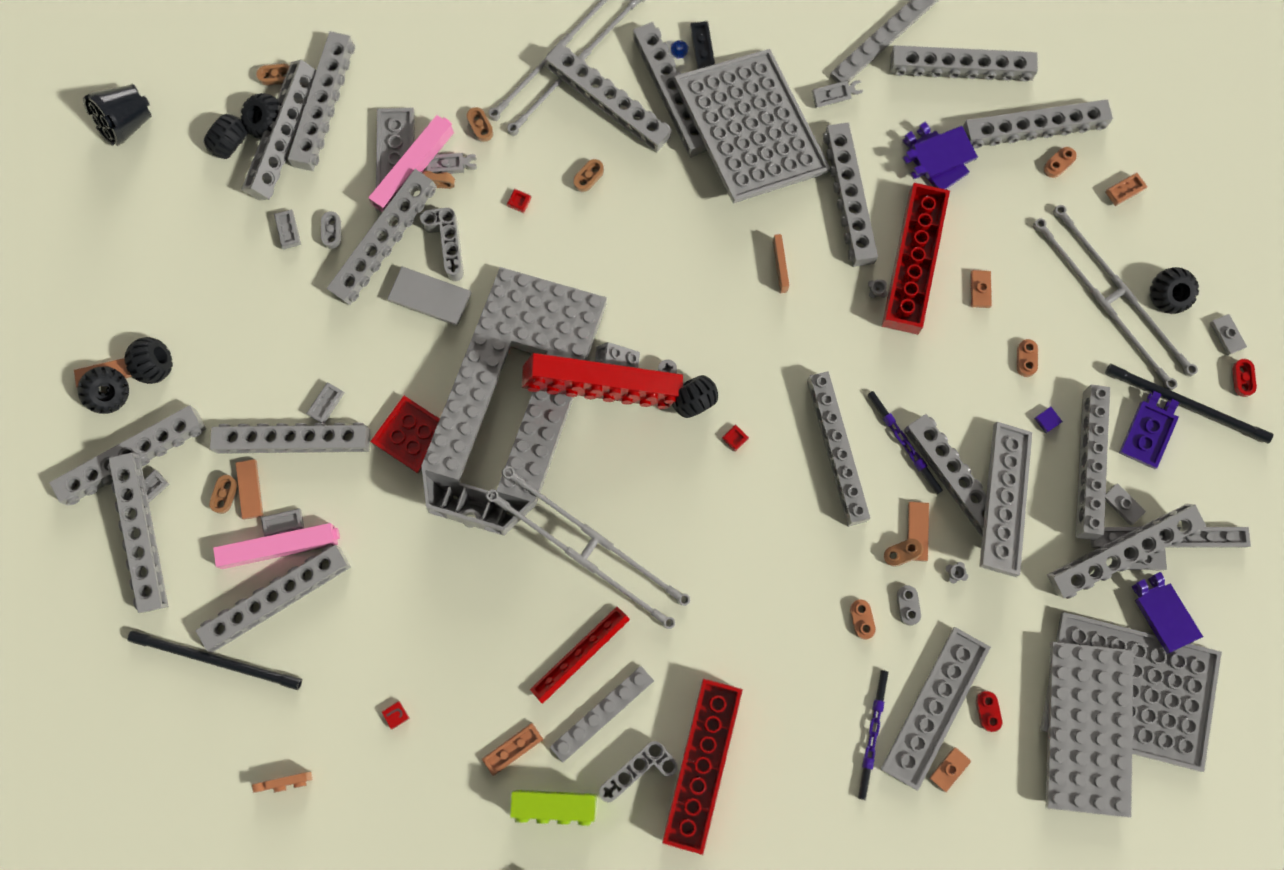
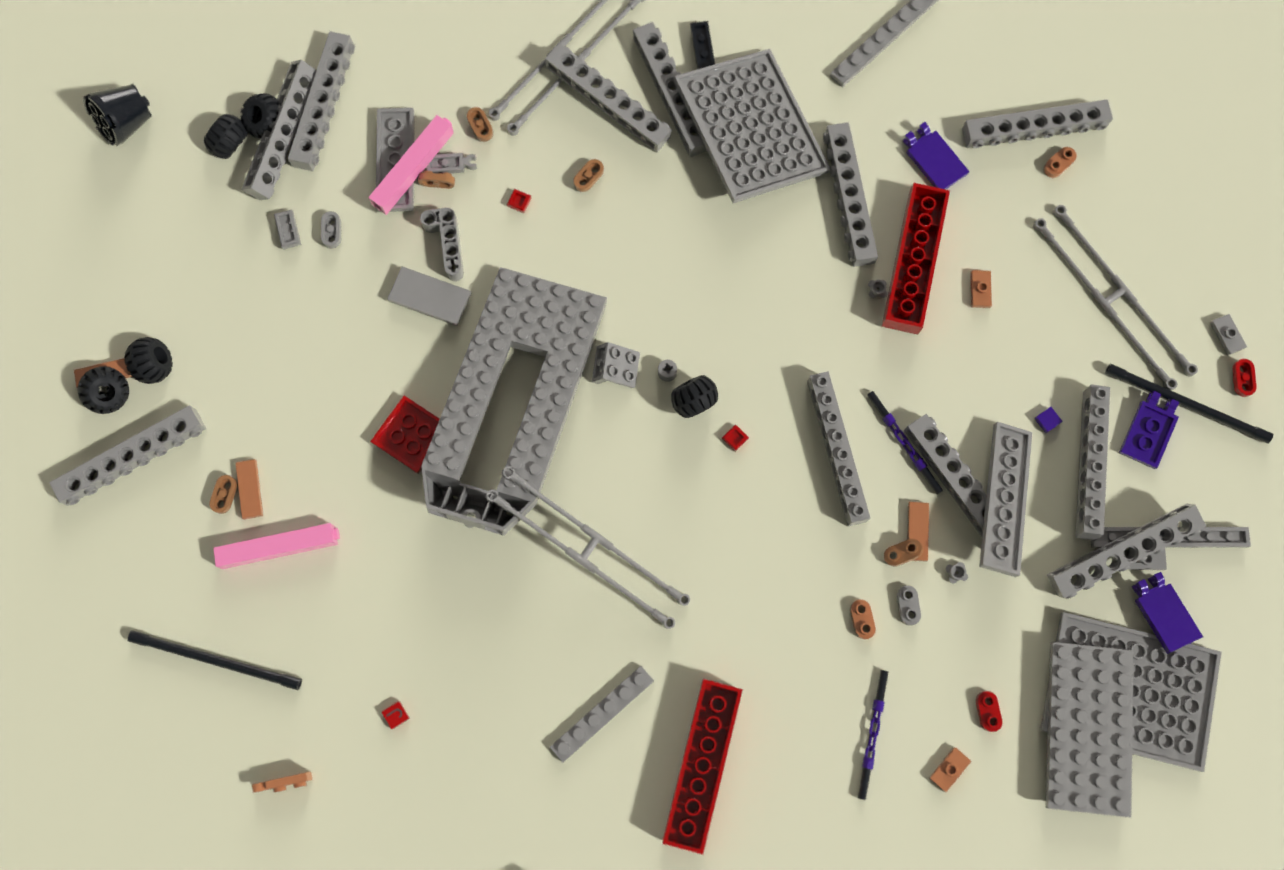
(146, 539): light grey brick -> none
(154, 483): light grey plate -> none
(208, 631): light grey brick -> none
(274, 71): medium nougat plate -> none
(282, 522): light grey tile -> none
(325, 403): light grey plate -> none
(358, 443): light grey brick -> none
(371, 241): light grey brick -> none
(512, 749): nougat tile -> none
(553, 806): lime brick -> none
(579, 654): red plate -> none
(600, 381): red brick -> none
(635, 774): light grey beam -> none
(679, 53): clear blue plate -> none
(780, 263): nougat tile -> none
(835, 93): light grey plate -> none
(935, 708): light grey plate -> none
(941, 153): dark purple tile -> none
(955, 57): light grey brick -> none
(1027, 357): nougat plate -> none
(1124, 504): light grey plate -> none
(1126, 189): nougat plate -> none
(1174, 290): black wheel -> none

